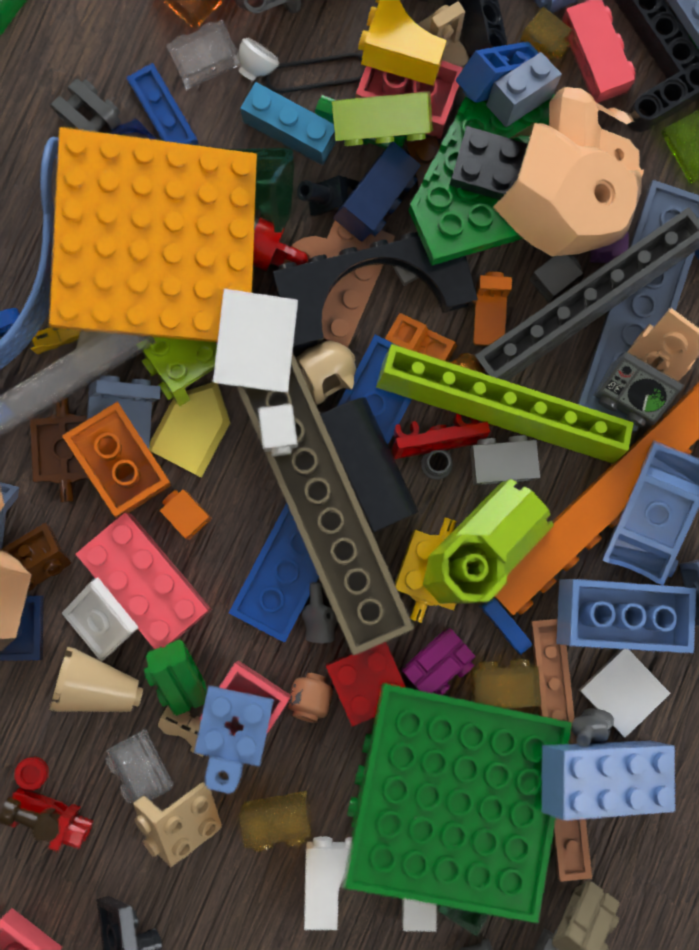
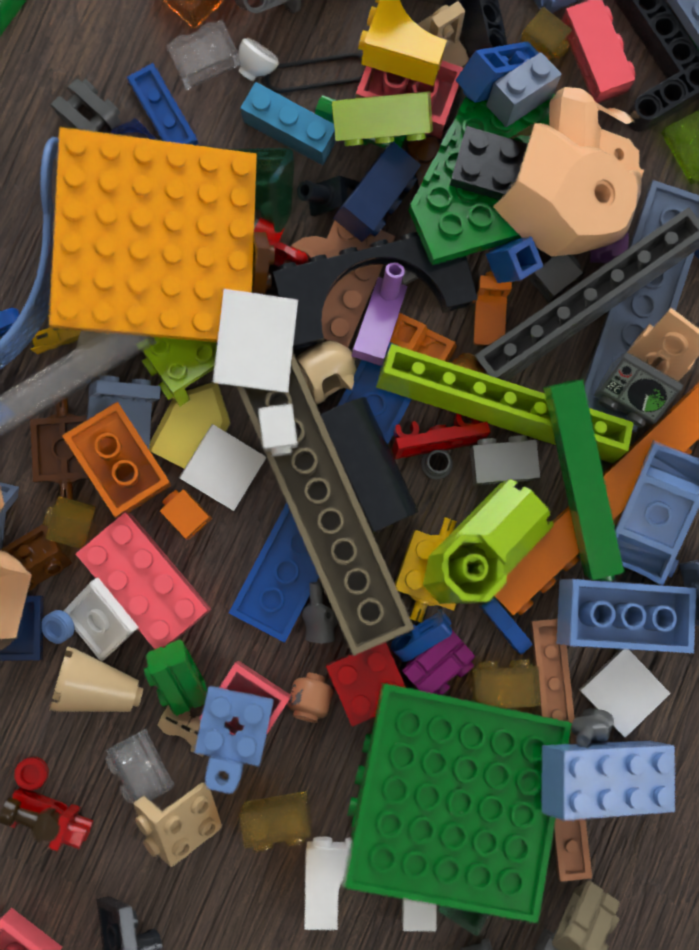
(57, 626): none -> medium blue tile
(69, 522): none -> clear yellow brick
(222, 467): none -> white tile
(262, 257): none -> reddish brown plate
(381, 316): none -> medium lavender piece
(422, 637): none -> blue piece
(514, 260): none -> blue brick
(584, 480): none -> green brick

